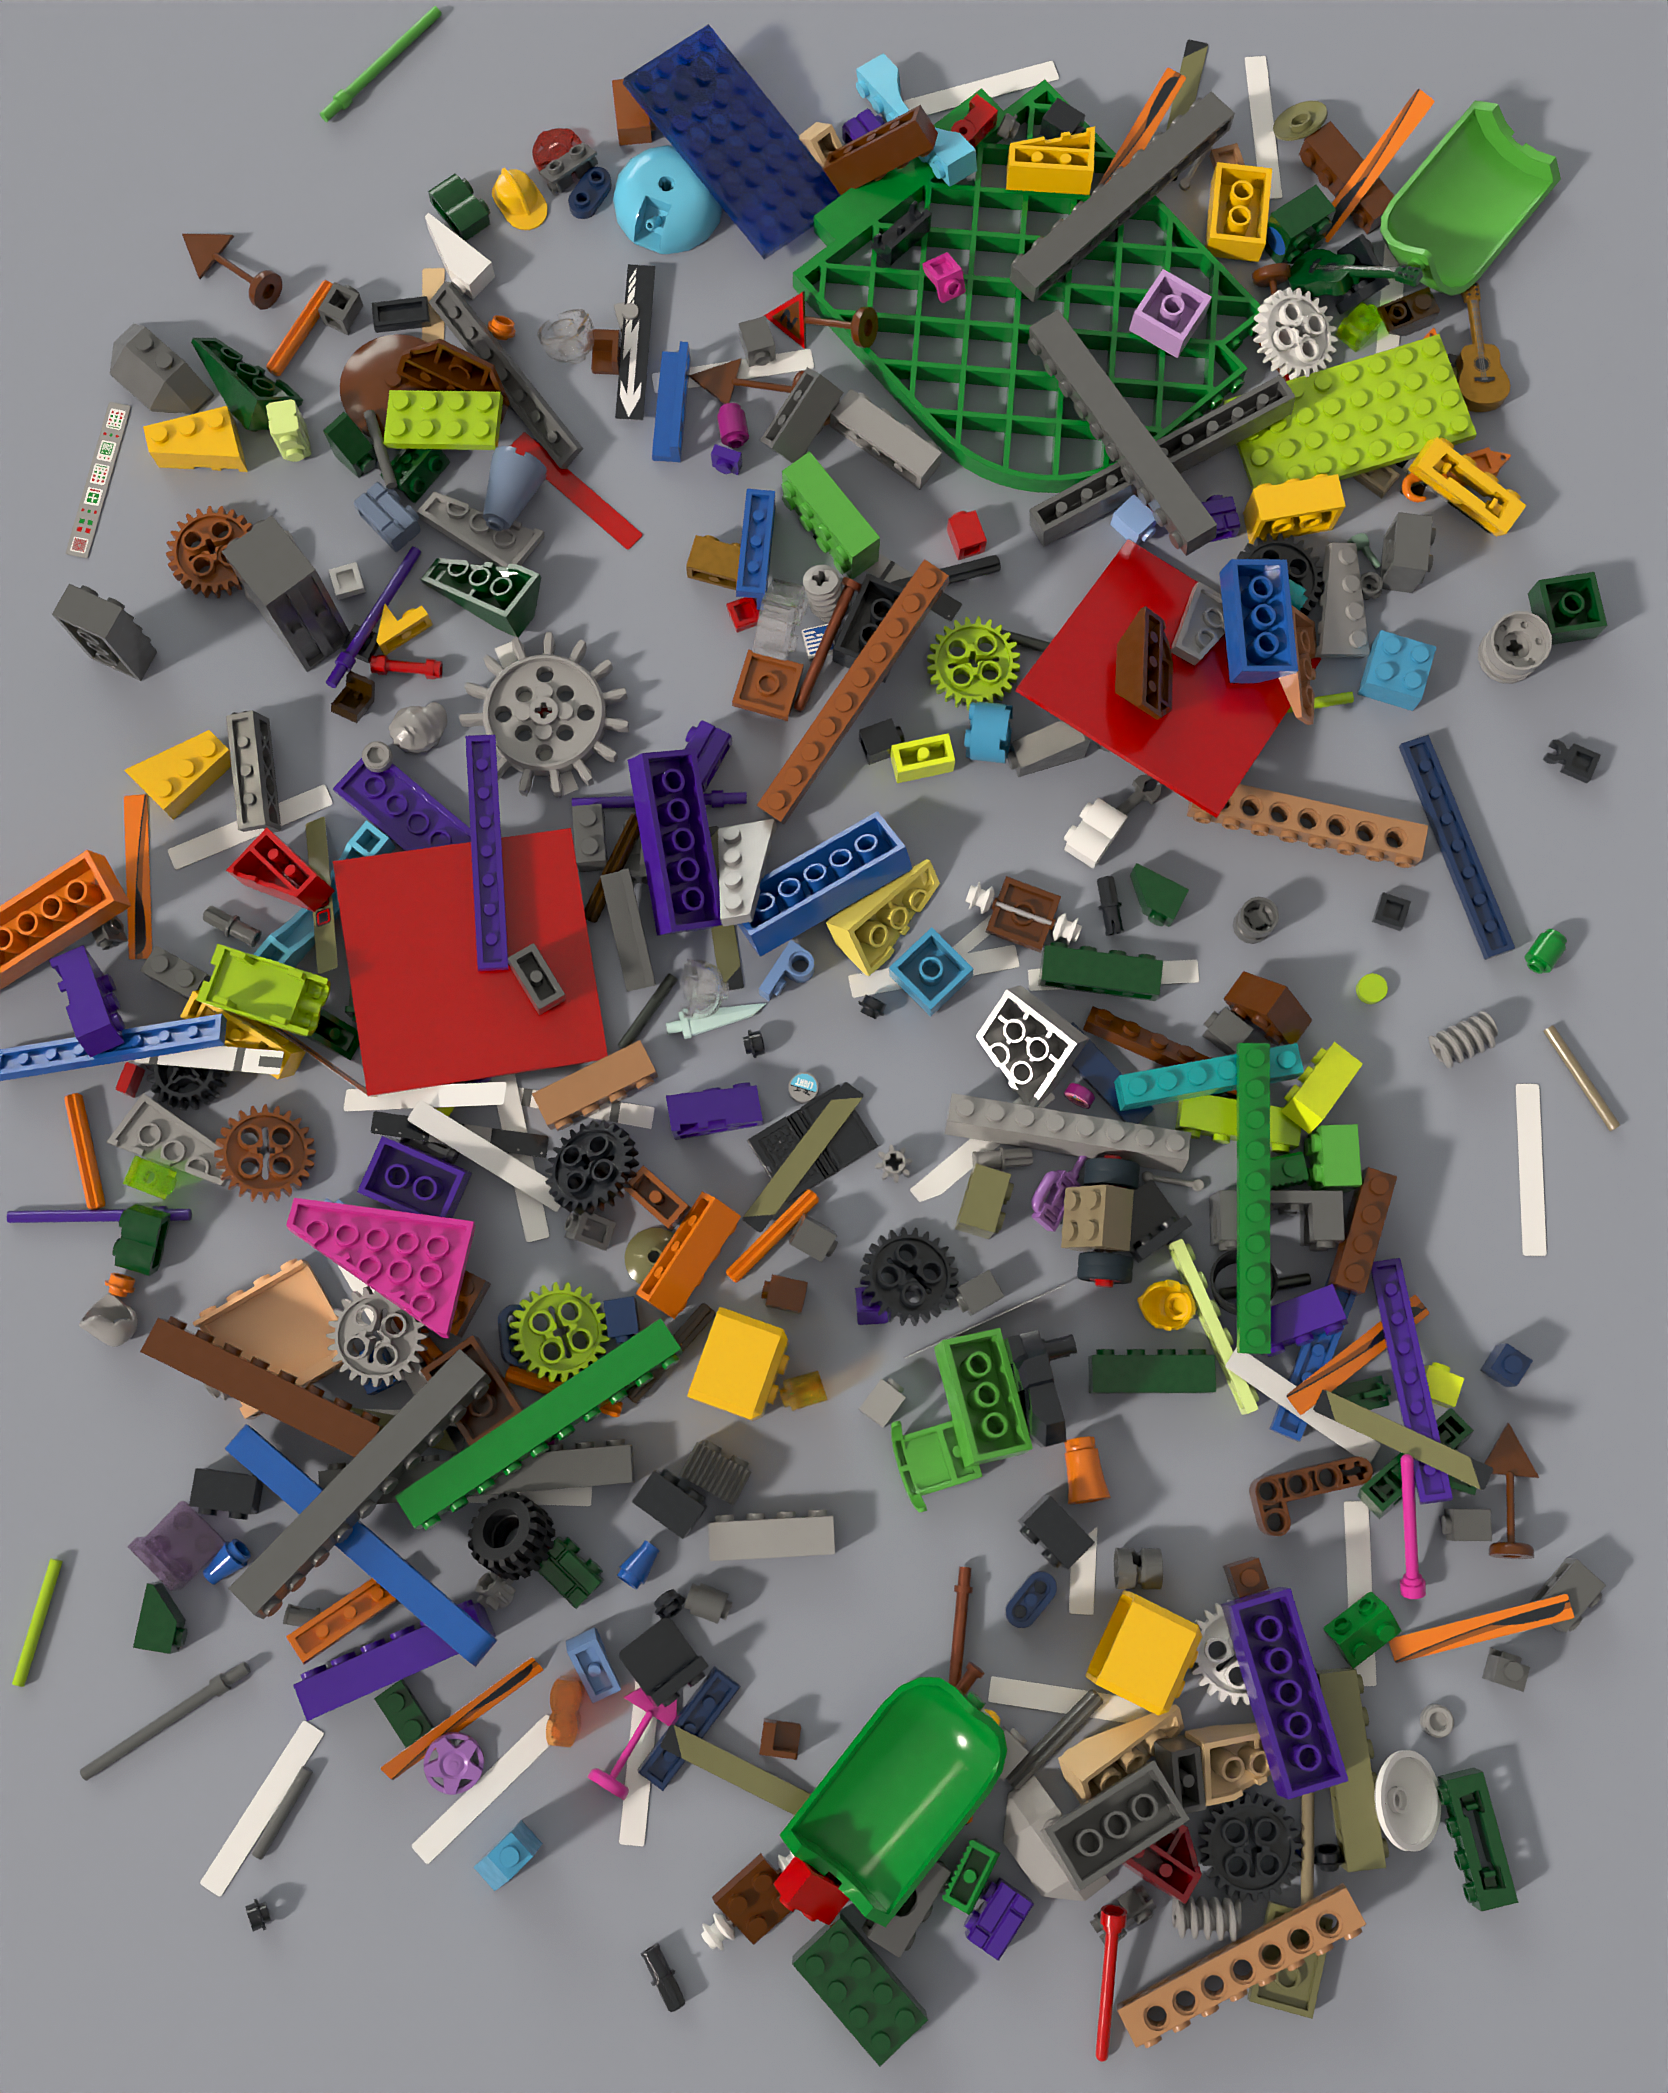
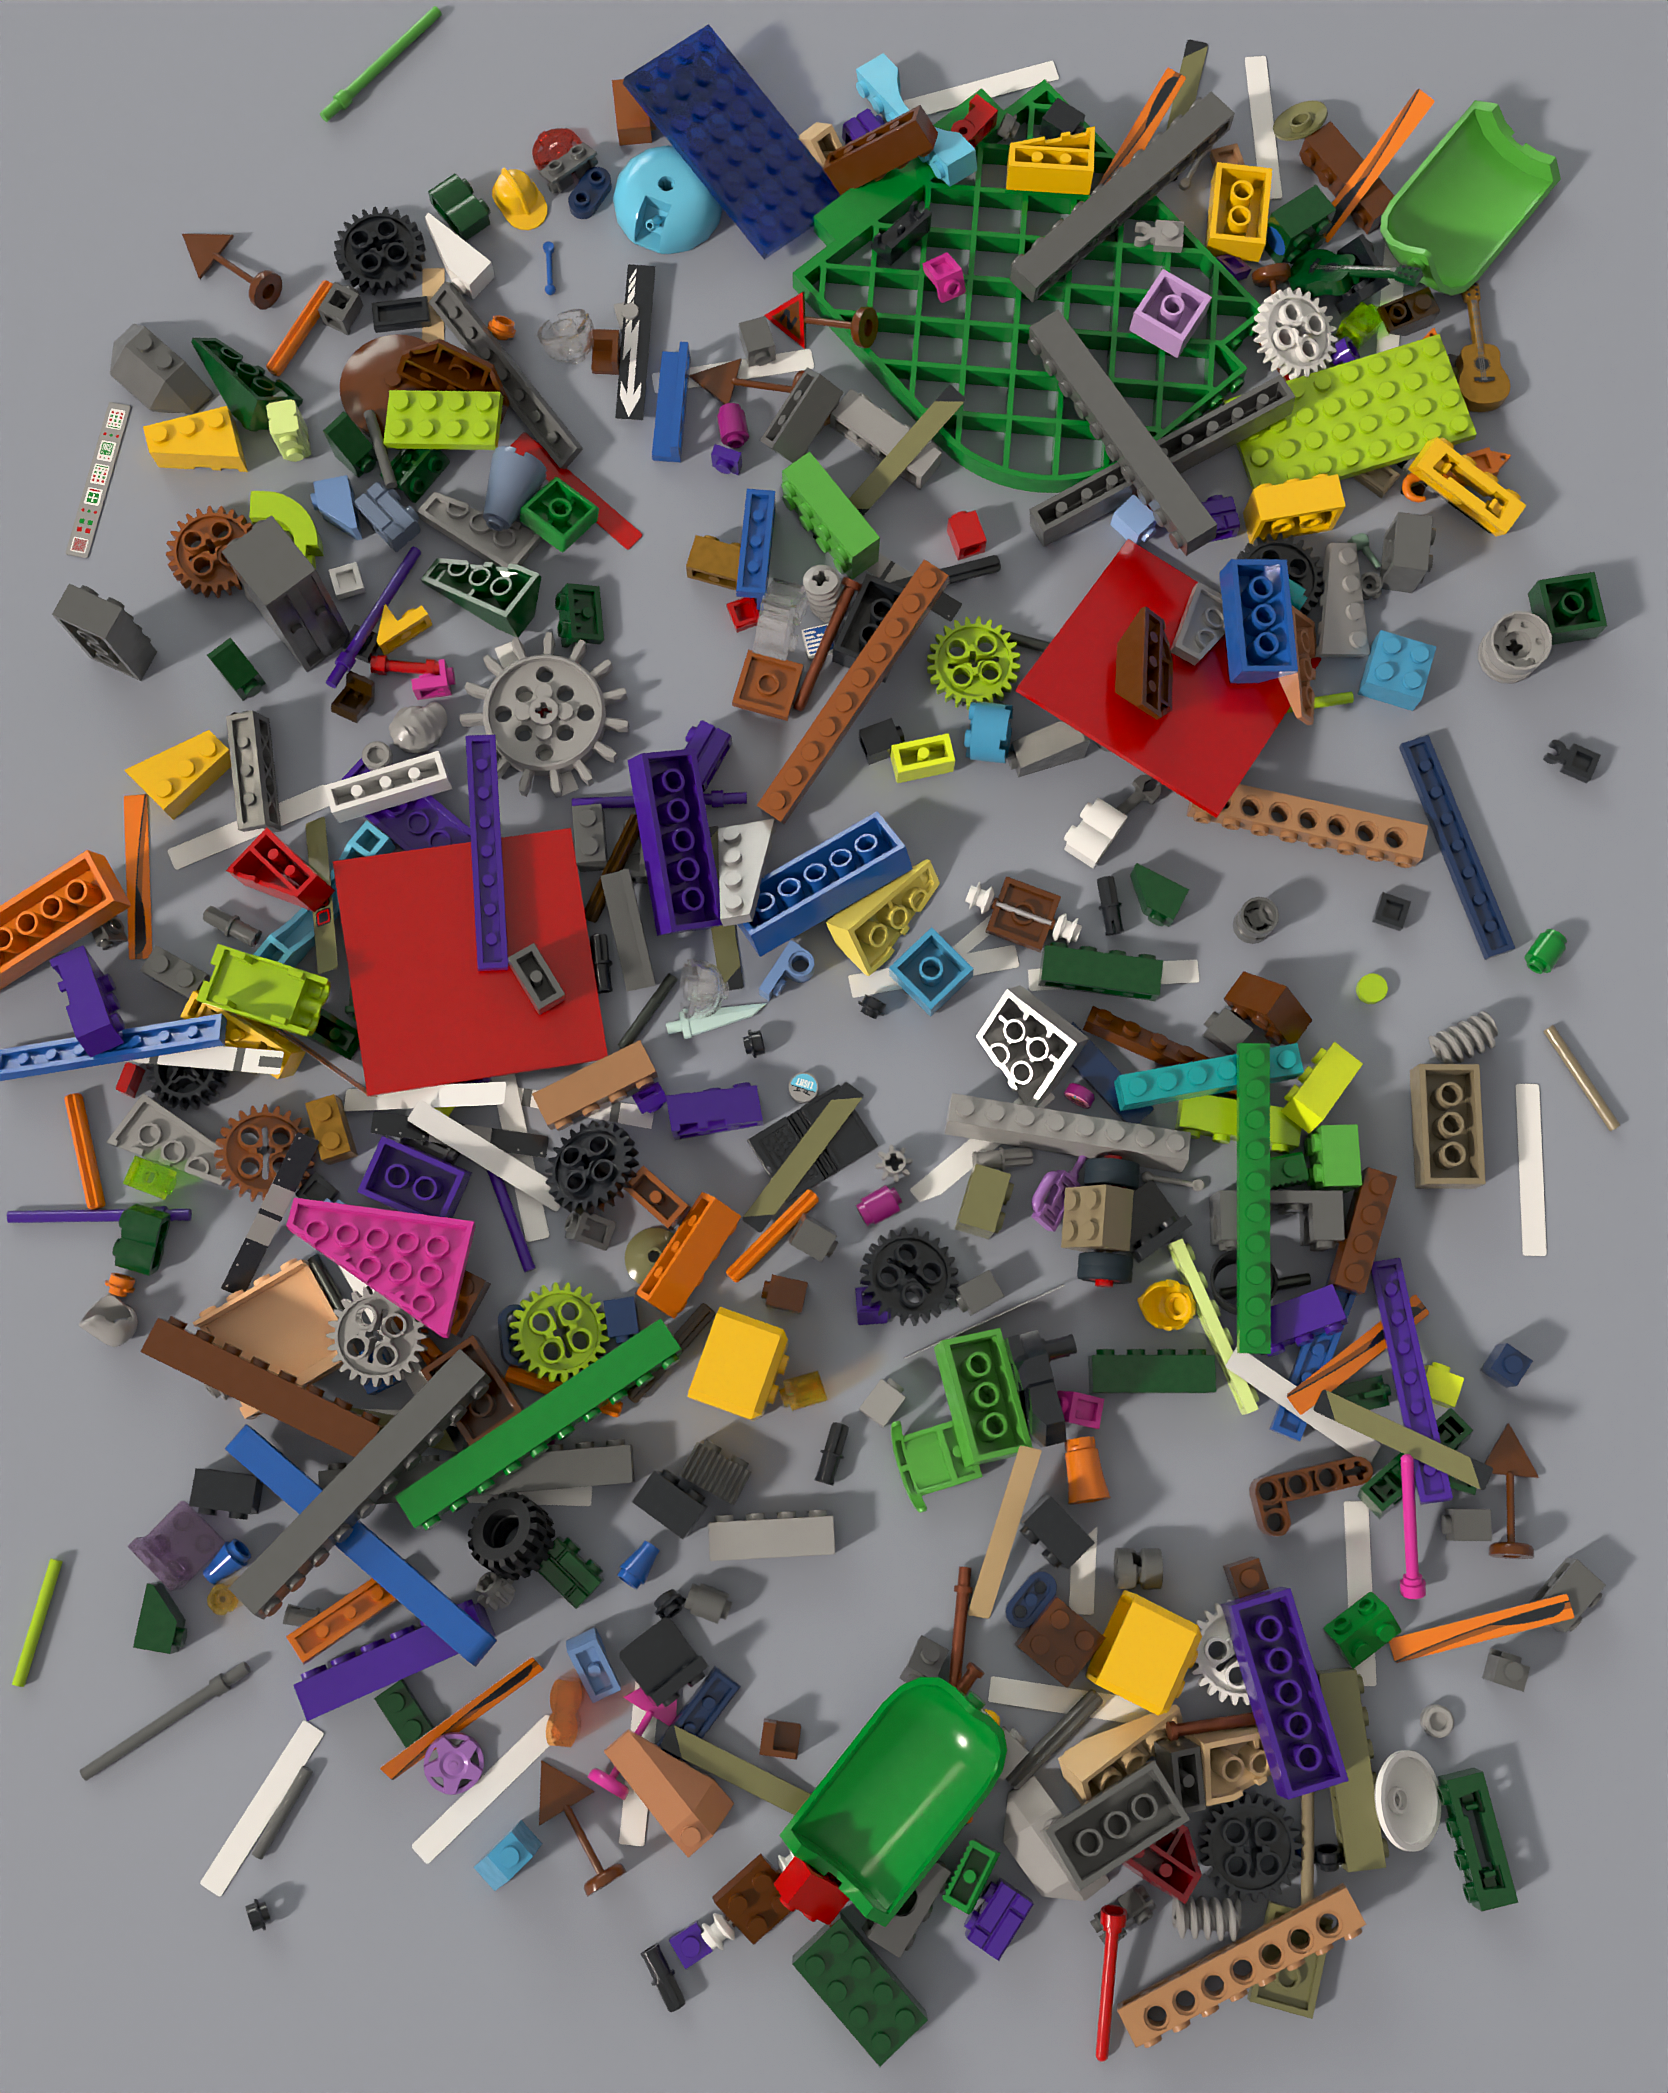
(215, 1603): none -> clear yellow plate
(236, 669): none -> dark green slope
(270, 1213): none -> black sticker
(291, 518): none -> lime arch
(317, 1189): none -> black plate
(326, 1281): none -> pearl dark grey bar
(331, 1129): none -> pearl gold brick
(335, 502): none -> medium blue slope
(379, 251): none -> black gear
(388, 787): none -> white brick
(434, 686): none -> dark pink bracket
(512, 1222): none -> dark purple bar
(548, 248): none -> blue hinge
(557, 1795): none -> reddish brown piece
(559, 514): none -> green brick
(579, 614): none -> dark green bracket
(601, 962): none -> black axle
(650, 1098): none -> dark purple plate
(678, 1796): none -> nougat wedge
(690, 1945): none -> dark purple plate
(832, 1453): none -> black axle
(879, 1205): none -> magenta brick
(907, 449): none -> olive sticker
(925, 1660): none -> dark grey bracket
(1004, 1532): none -> tan sticker
(1060, 1641): none -> reddish brown brick
(1081, 1408): none -> dark pink bracket
(1165, 235): none -> light grey plate
(1208, 1725): none -> copper bar
(1235, 266): none -> dark purple plate
(1345, 351): none -> dark purple tile
(1447, 1126): none -> dark tan brick

